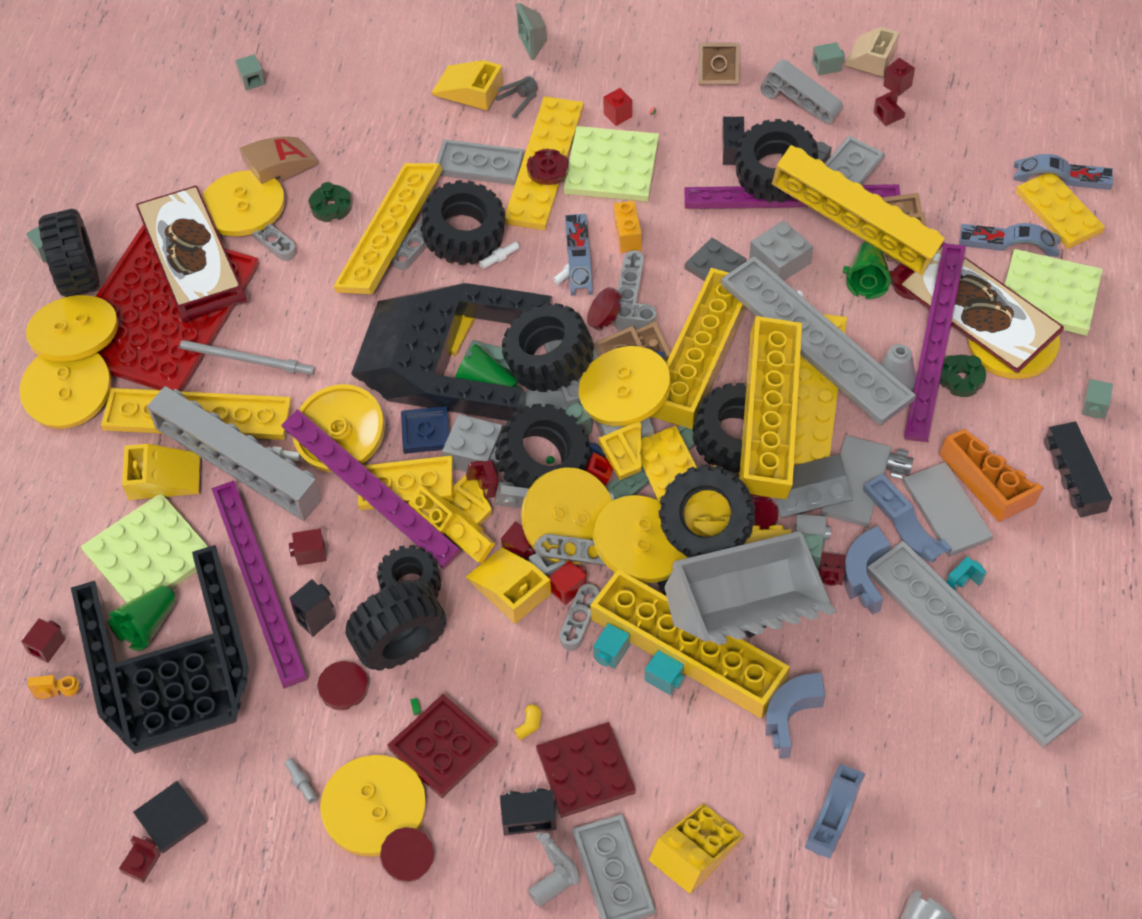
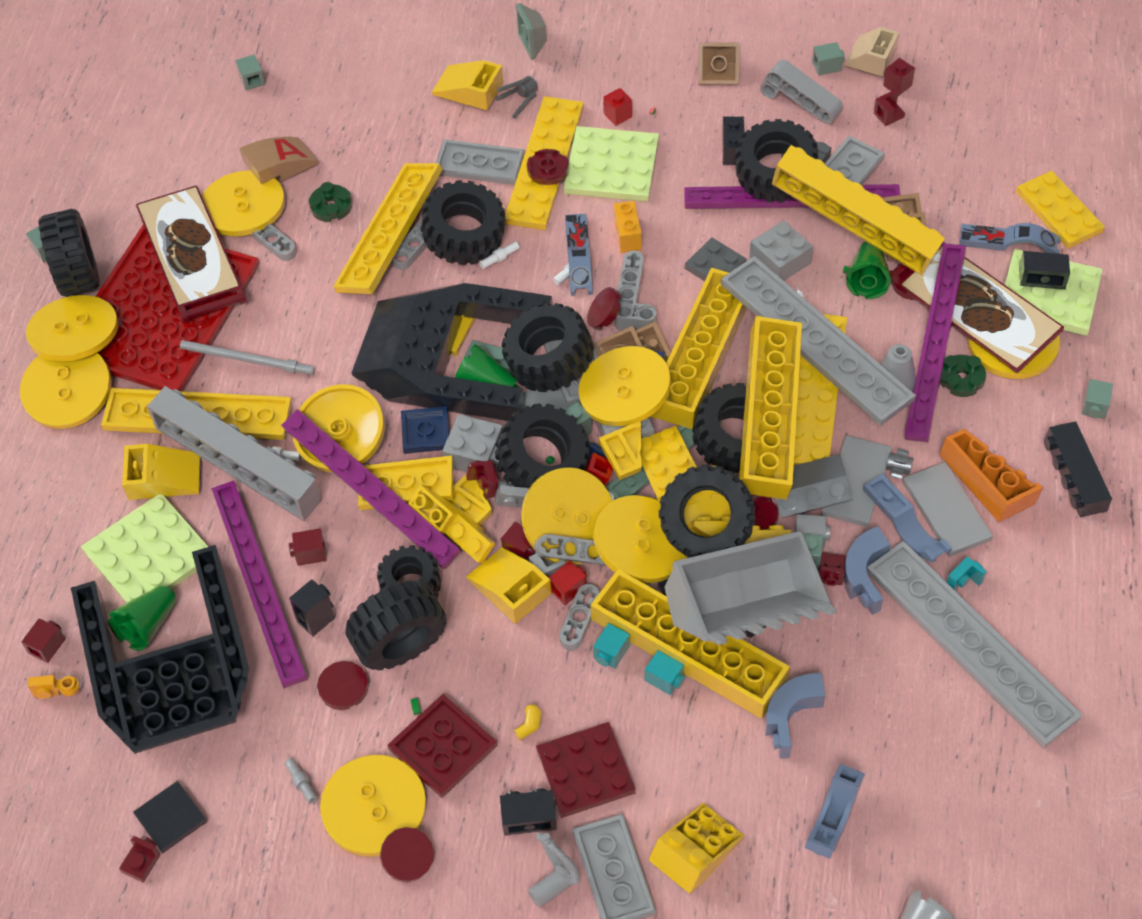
(1044, 270): none -> black brick
(1072, 174): sand blue piece -> none

